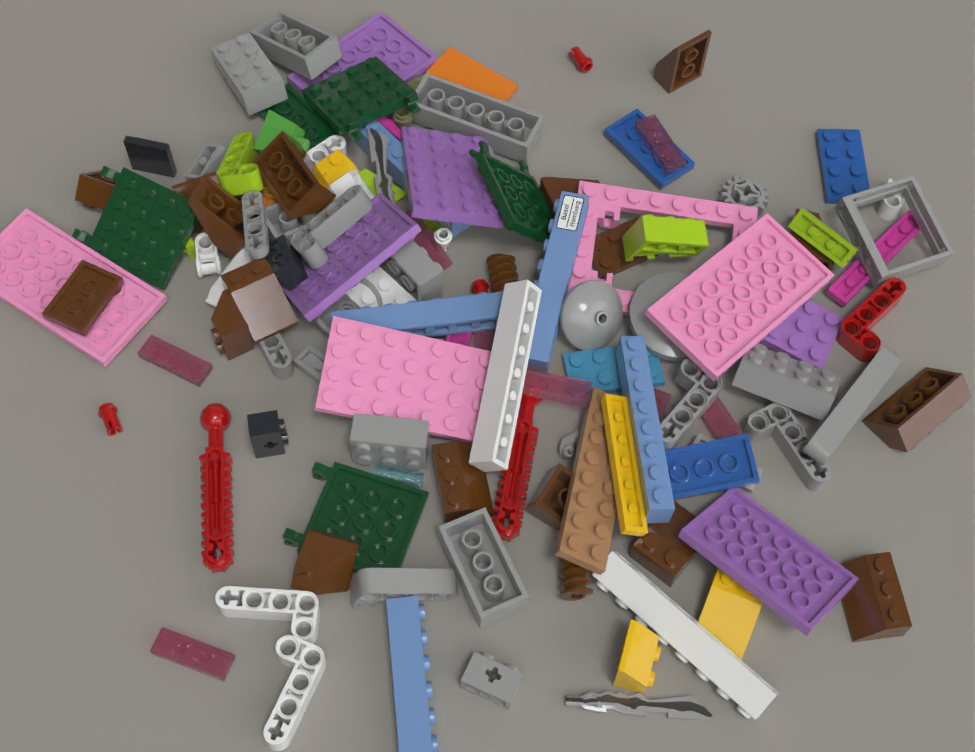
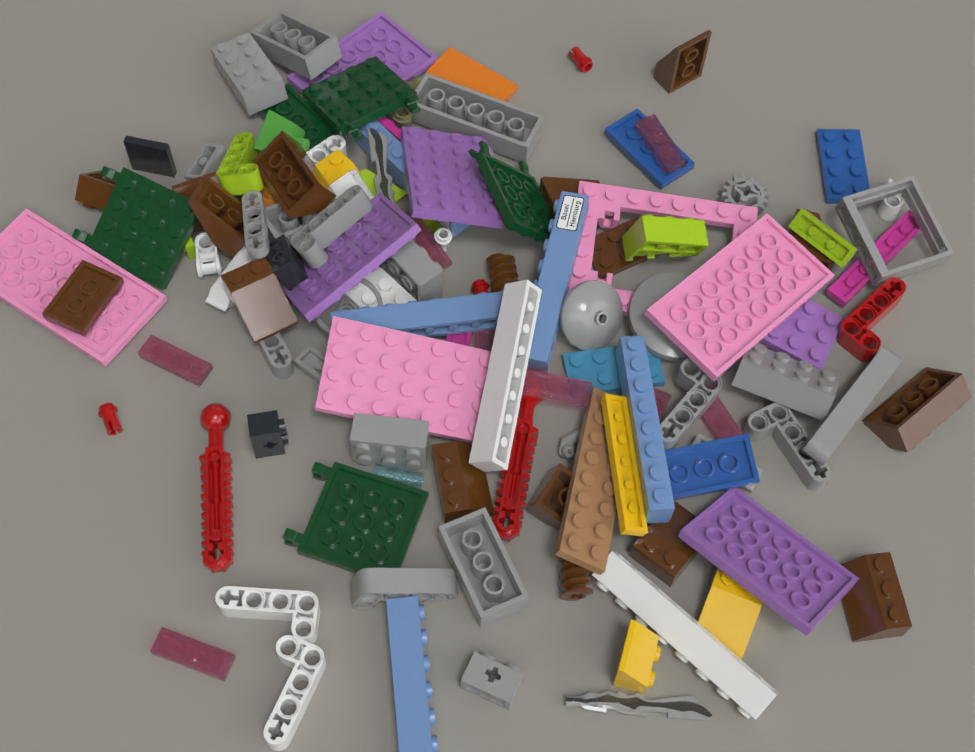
(230, 328): reddish brown slope -> none
(324, 564): reddish brown slope -> none

